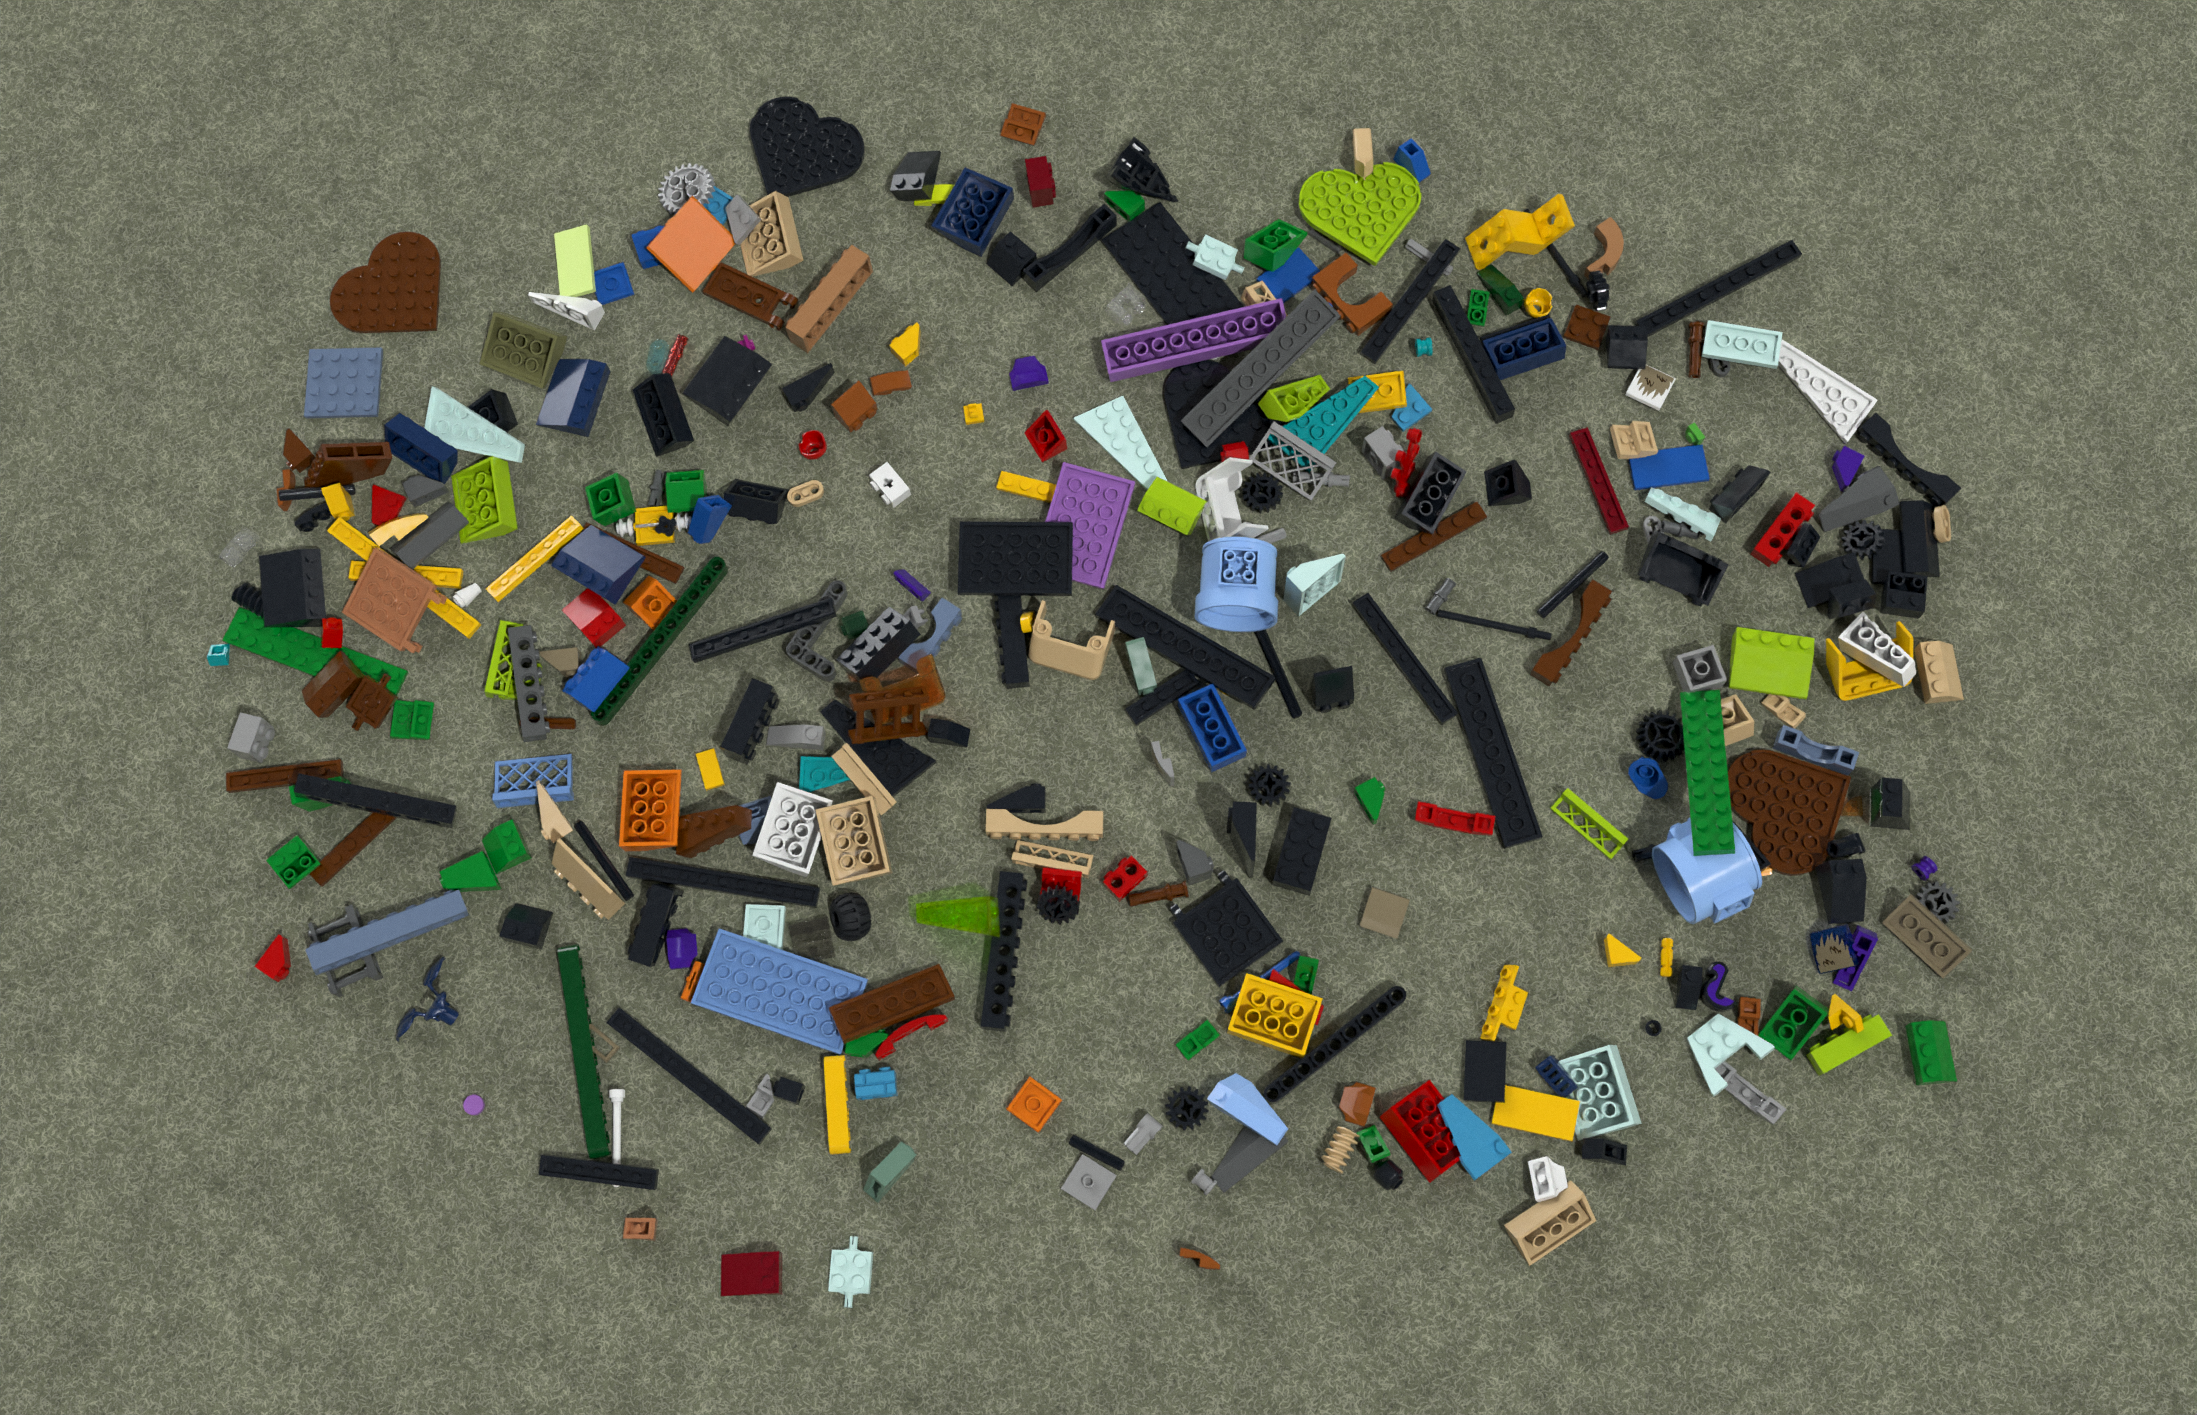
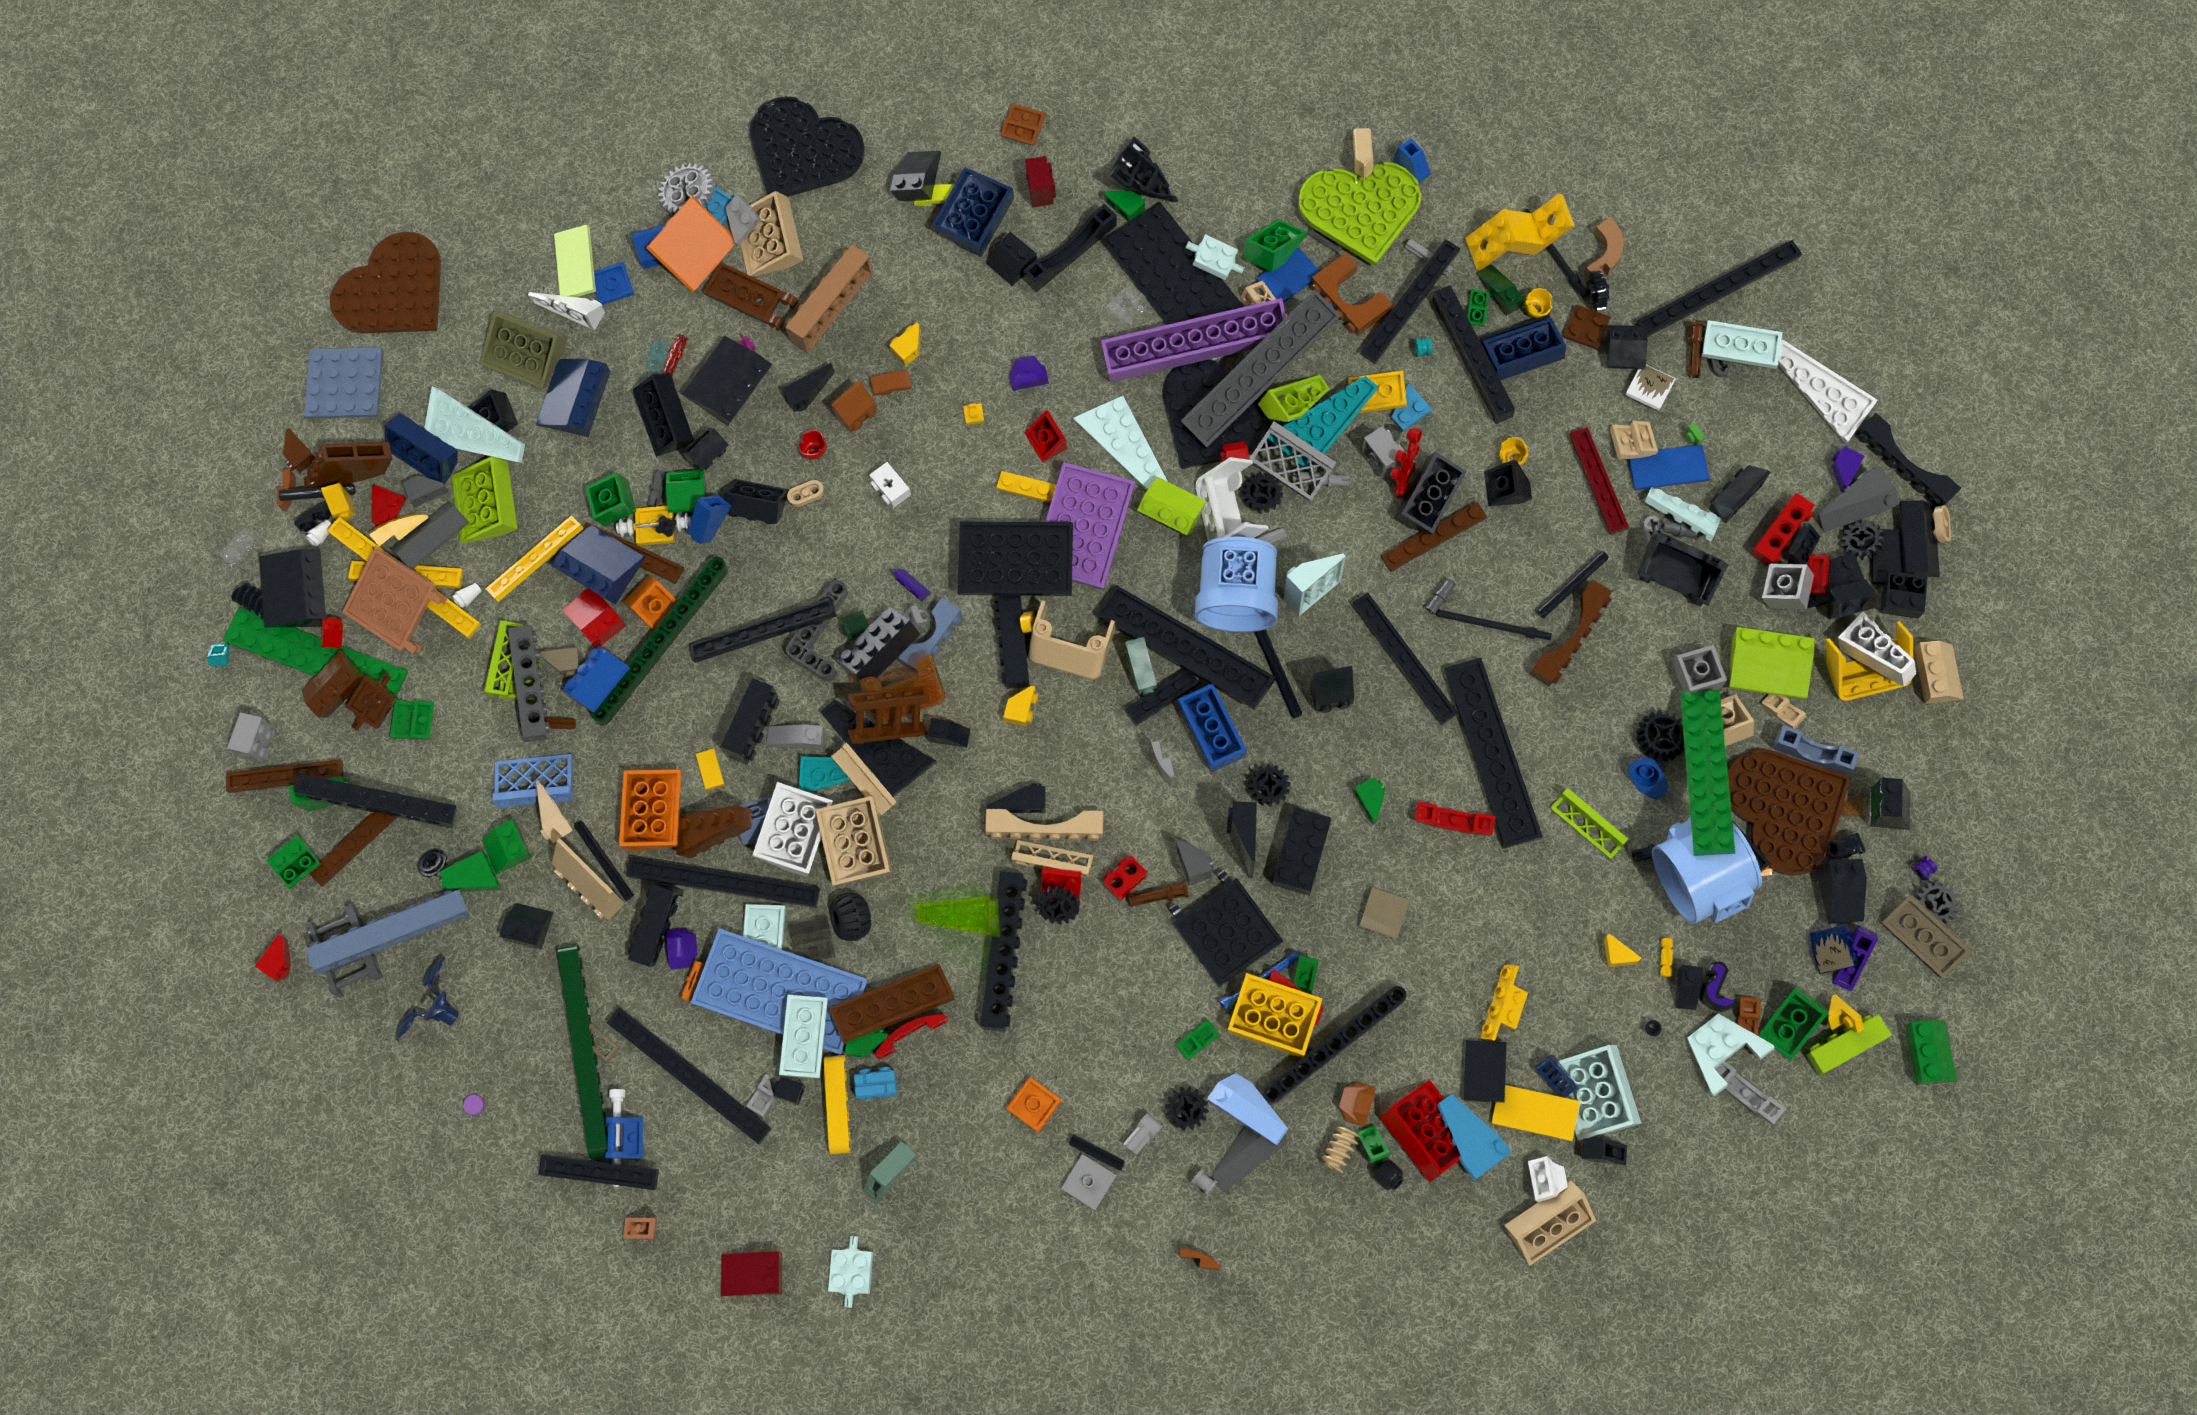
(319, 533): none -> white cone
(433, 856): none -> black gear
(630, 1138): none -> blue plate
(705, 449): none -> black slope
(803, 1036): none -> light aqua plate
(1019, 707): none -> yellow slope
(1514, 446): none -> yellow hair
(1788, 586): none -> light grey brick
(1819, 566): none -> red tile

